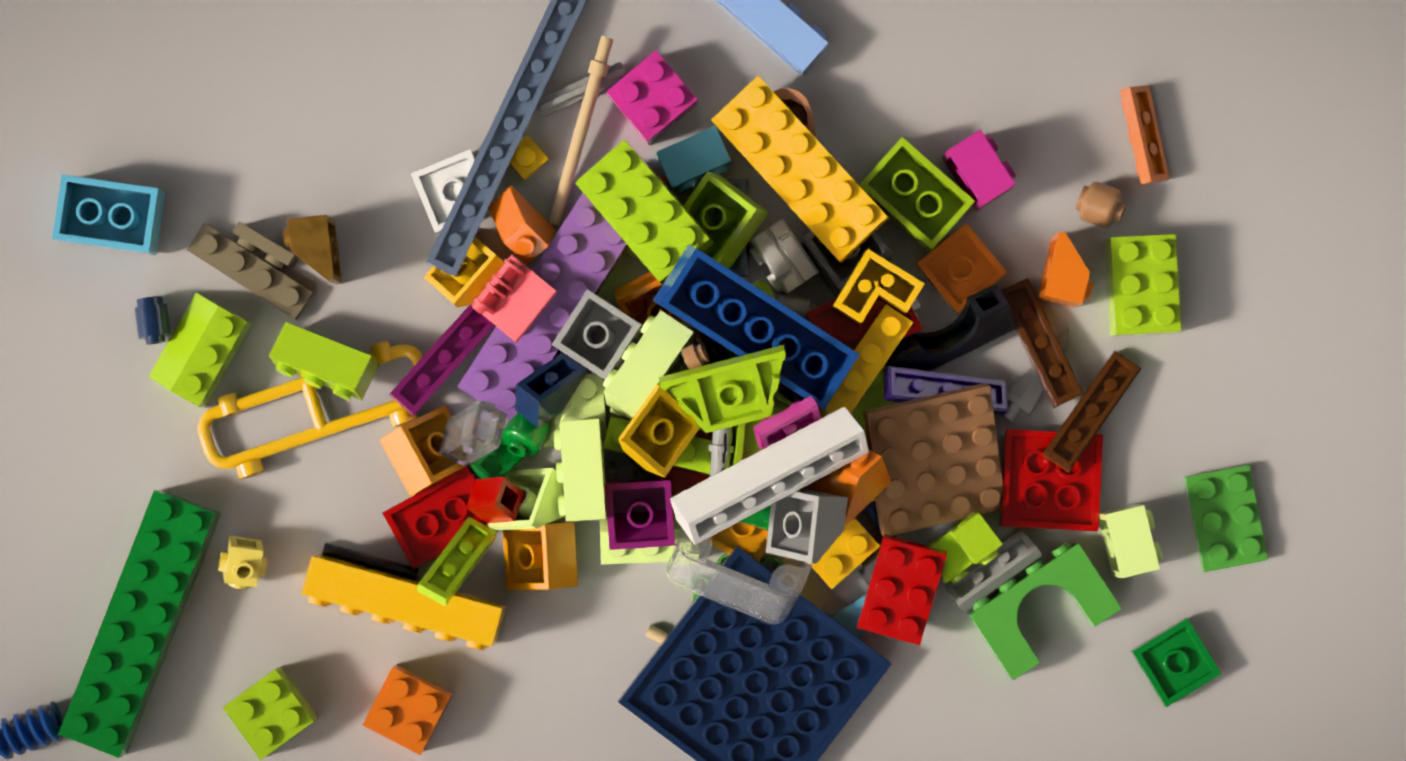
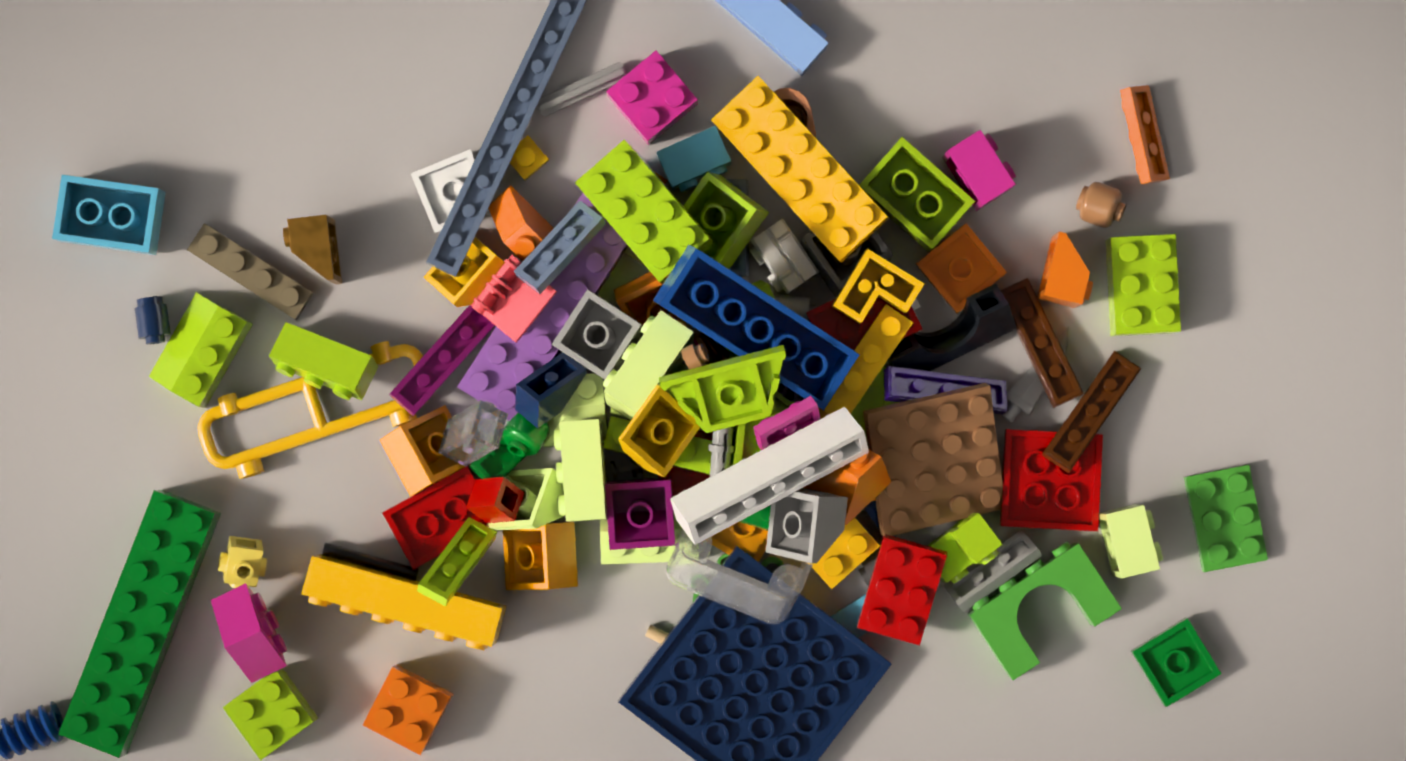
(249, 632): none -> dark pink brick
(275, 253): dark tan plate -> none
(560, 247): none -> sand blue plate
(598, 70): tan bar -> none

